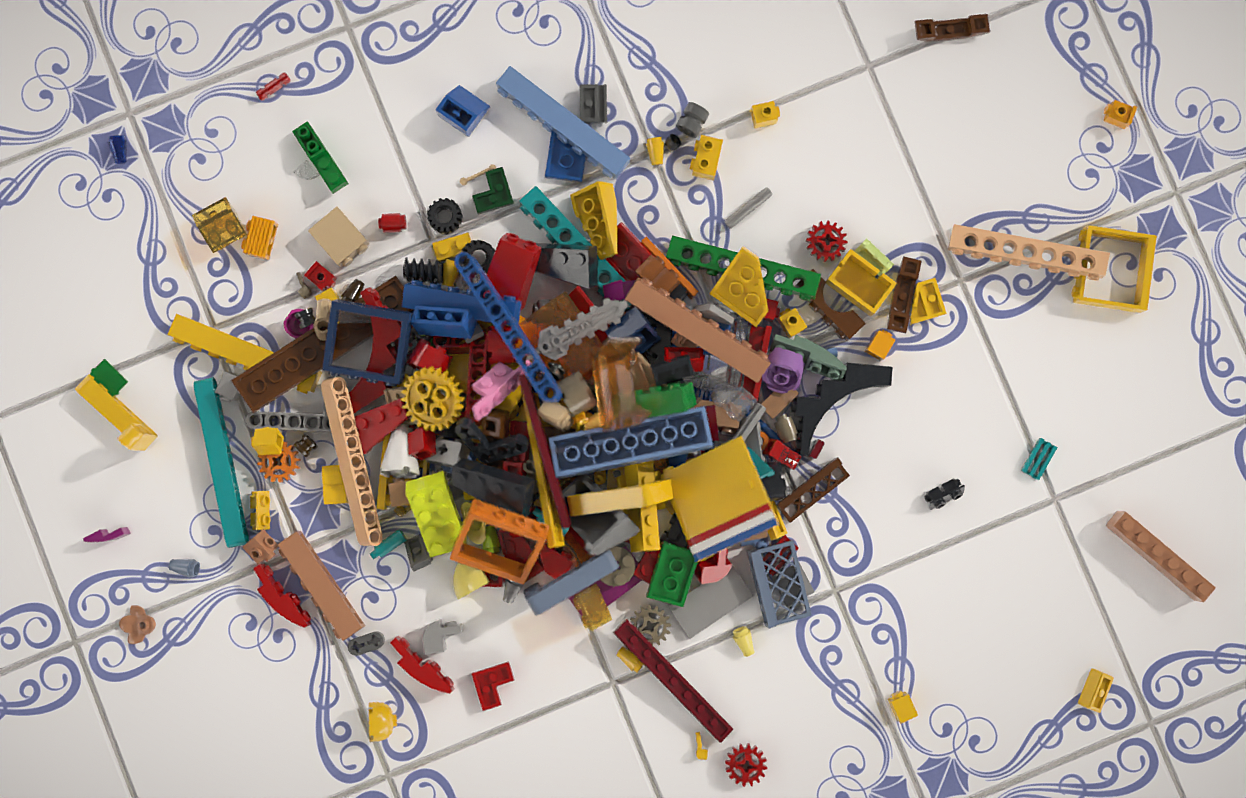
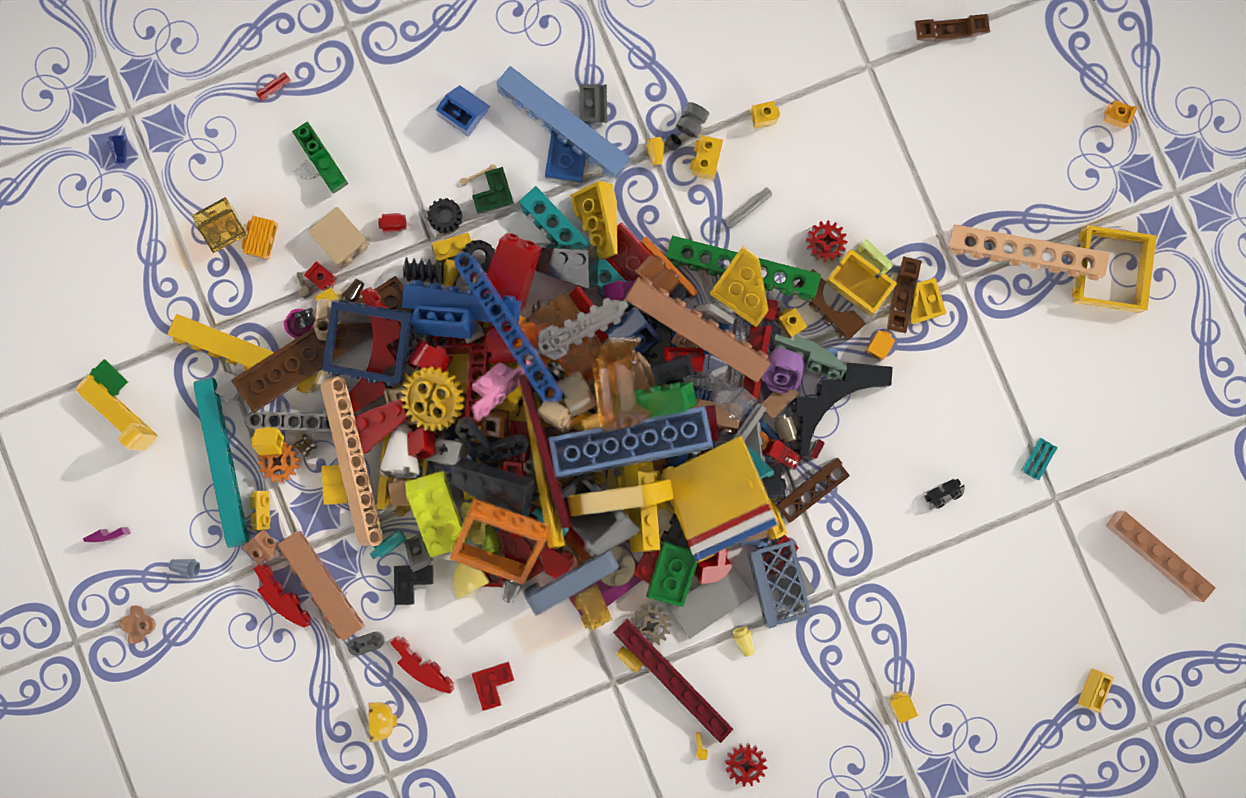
(406, 580): none -> black plate
(435, 635): light grey brick -> none
(580, 419): yellow hand -> none

